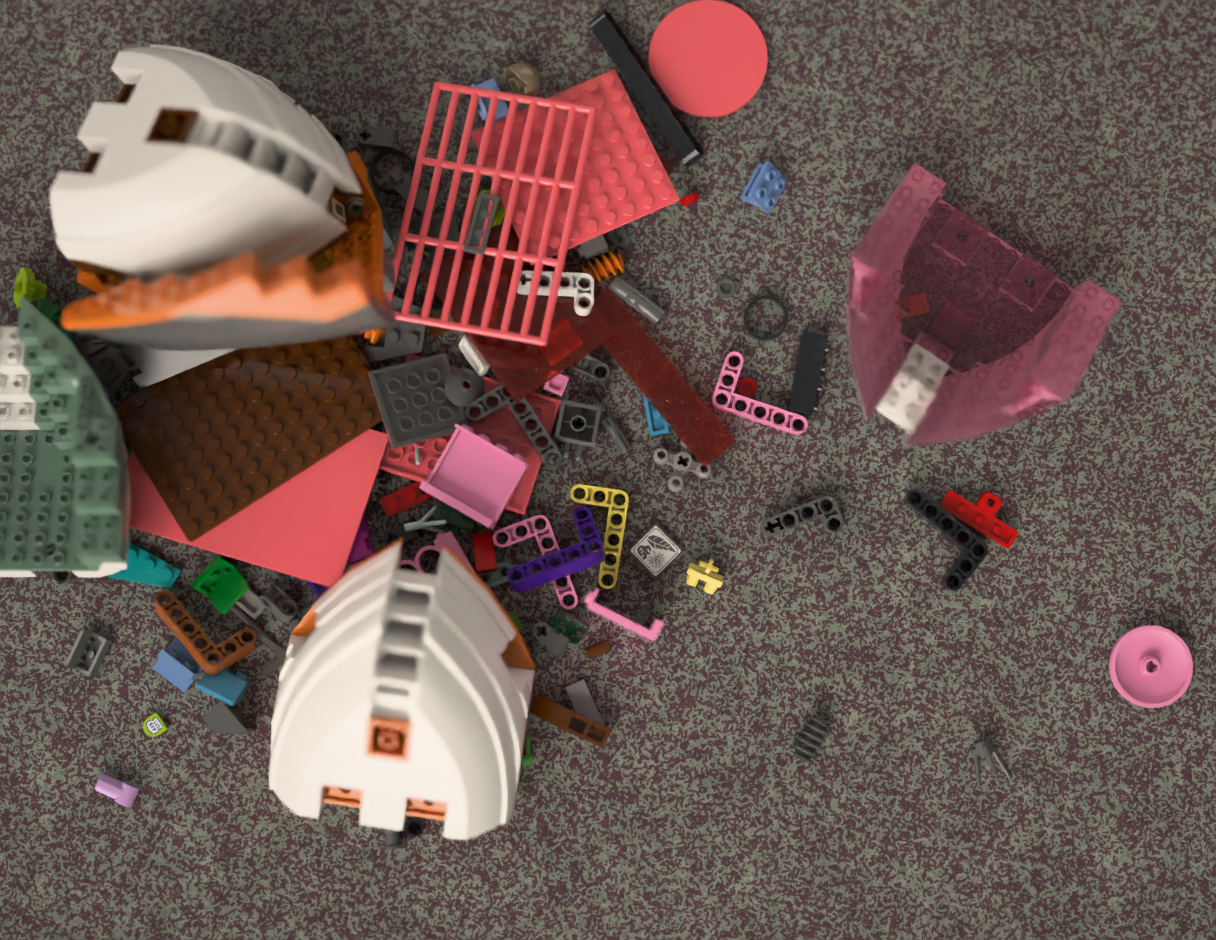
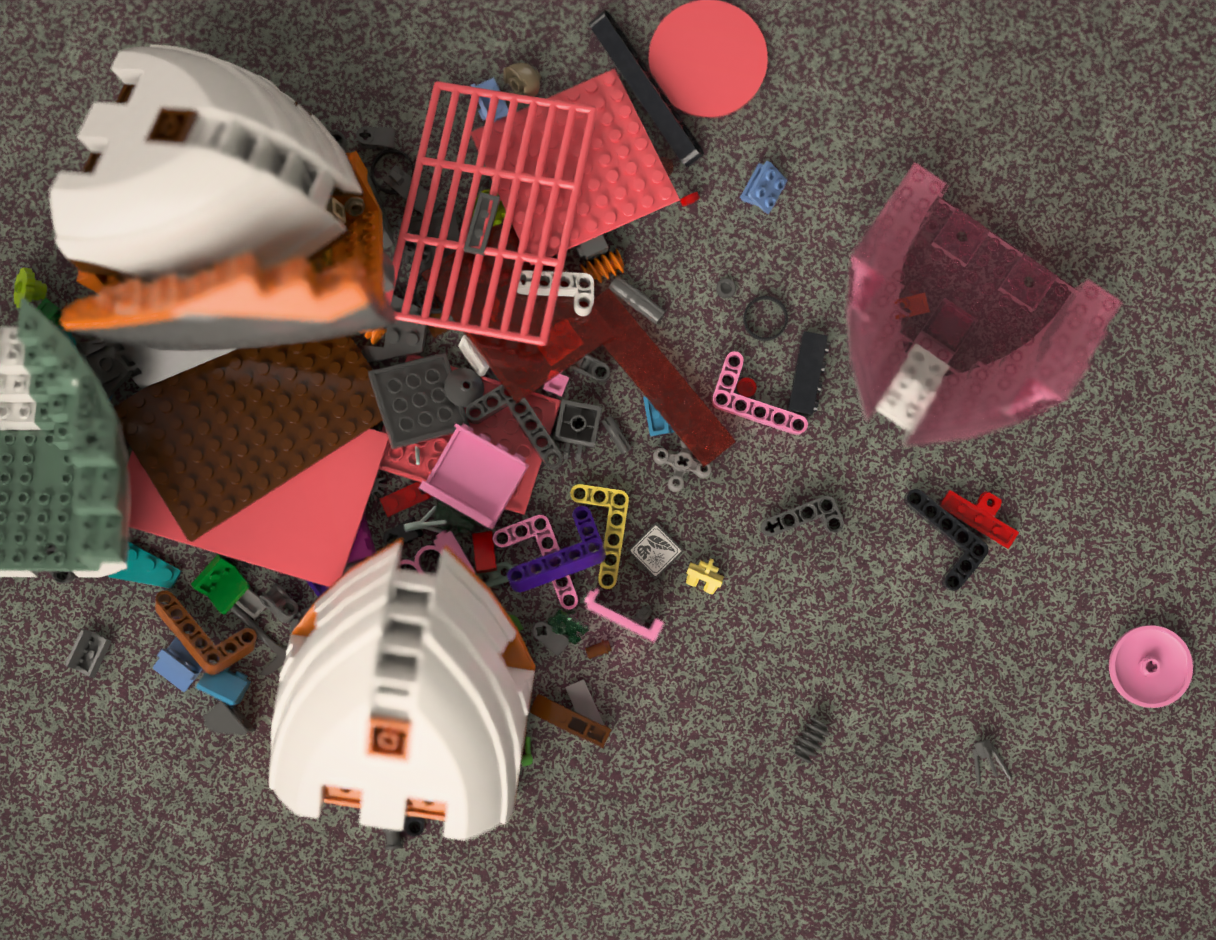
(121, 791): lavender piece -> none
(154, 725): tile -> none

